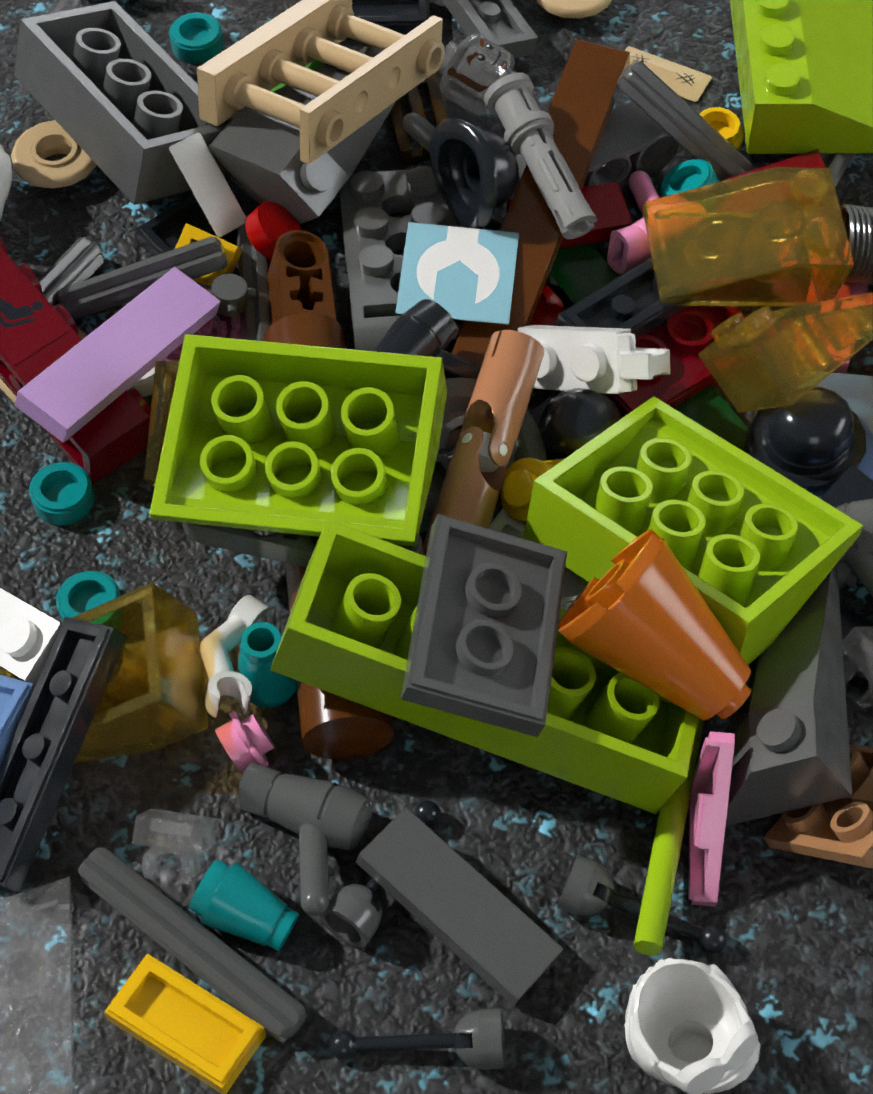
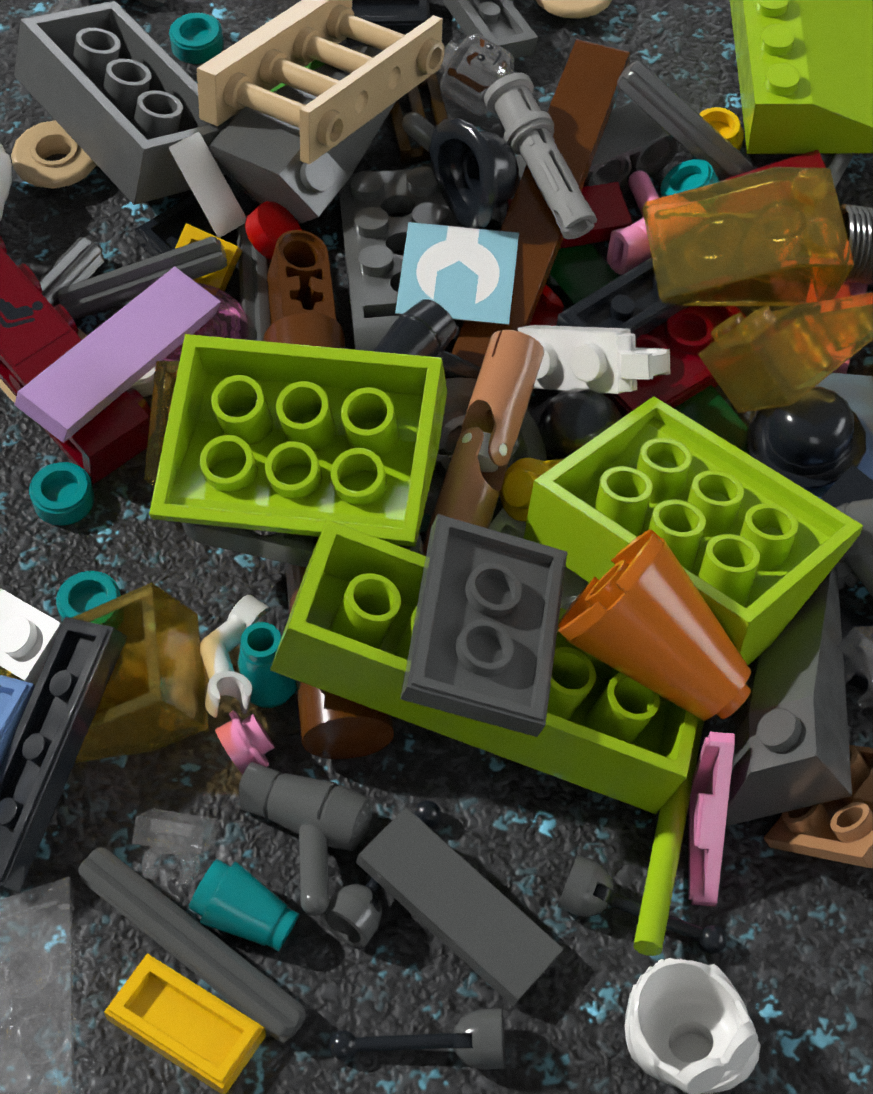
(232, 293): dark grey piece -> none
(681, 79): tan sticker -> none

